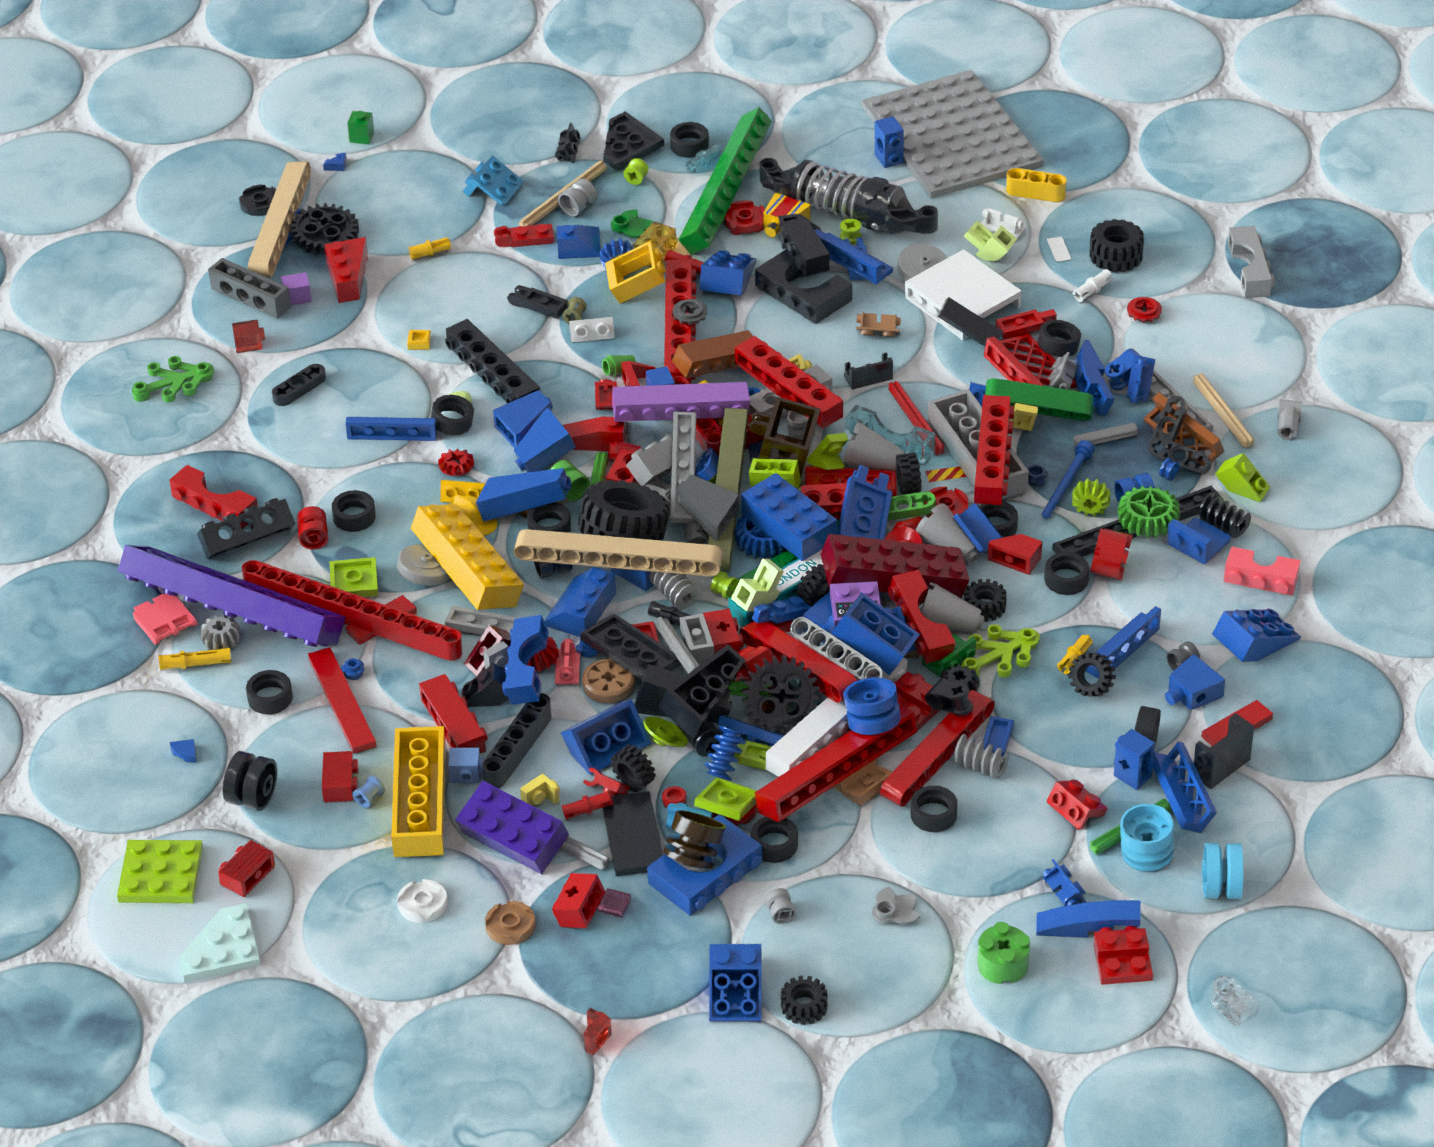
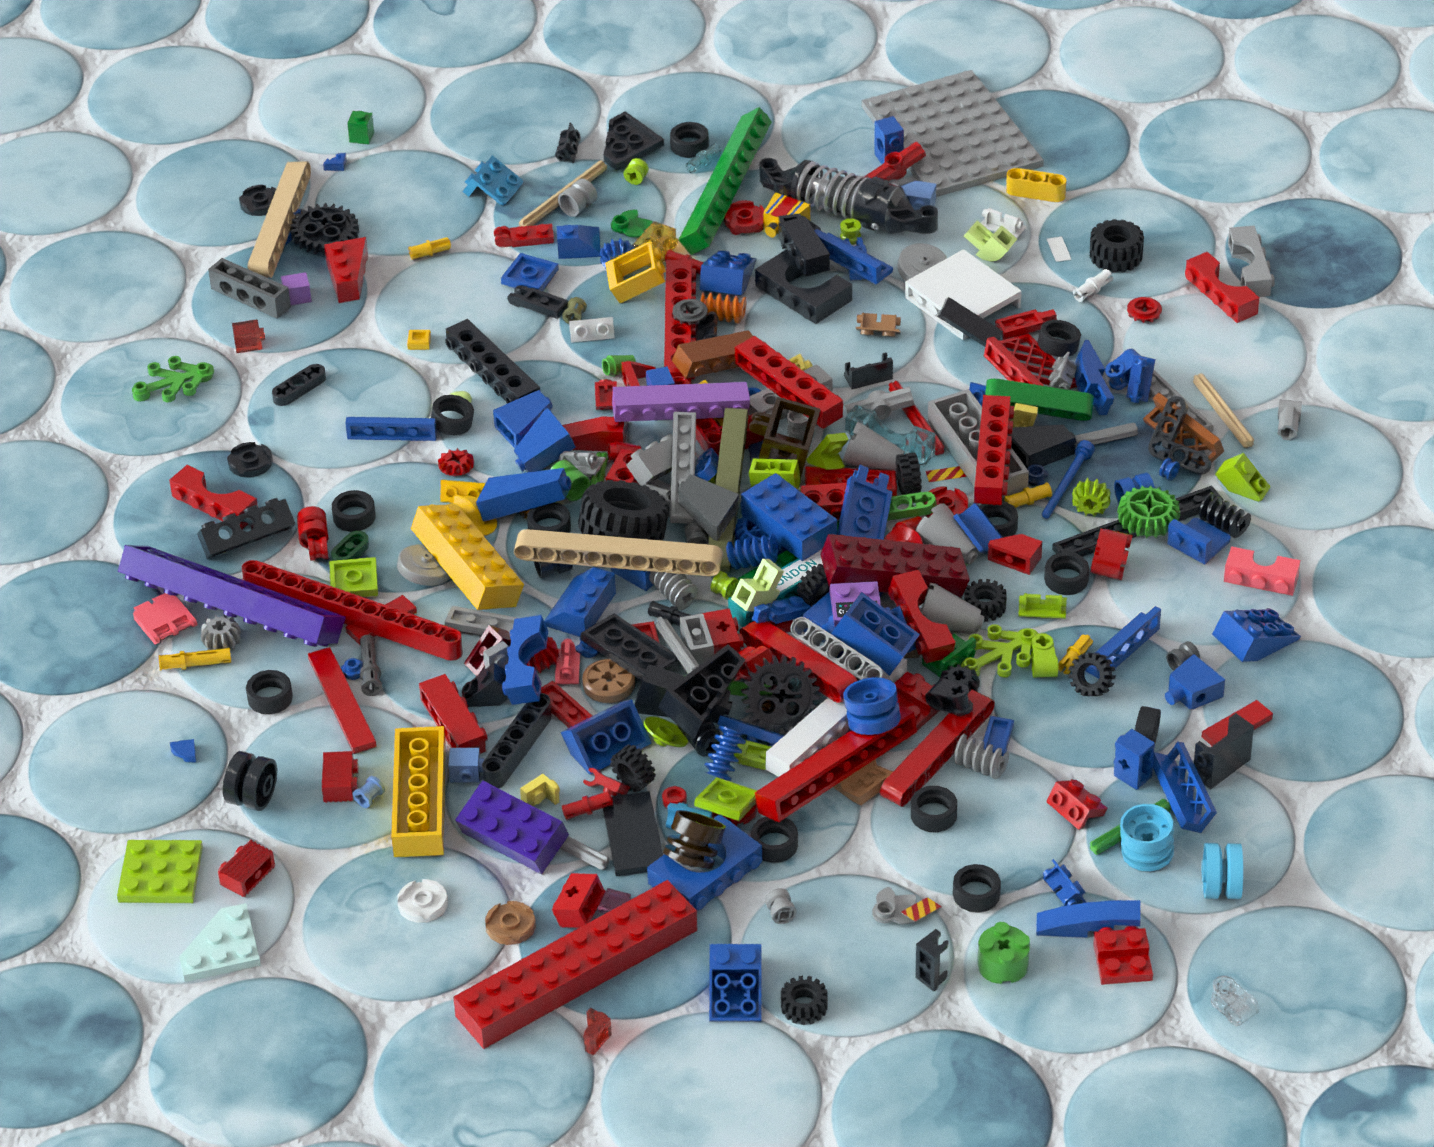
(249, 459): none -> black tile
(318, 548): none -> red wheel
(351, 546): none -> dark green plate
(370, 671): none -> dark grey pin
(529, 272): none -> blue plate
(564, 706): none -> red tile
(575, 964): none -> red brick
(587, 463): none -> light grey hinge
(707, 327): none -> black hinge
(725, 308): none -> orange piece
(753, 553): none -> blue piece
(885, 402): none -> light grey piece
(898, 162): none -> red piece
(920, 193): none -> medium blue slope
(921, 909): none -> sticker
(928, 960): none -> black hinge
(975, 902): none -> black tyre
(1029, 495): none -> yellow pin
(1033, 606): none -> lime hinge
(1042, 444): none -> black slope
(1043, 657): none -> lime piece
(1235, 301): none -> red arch

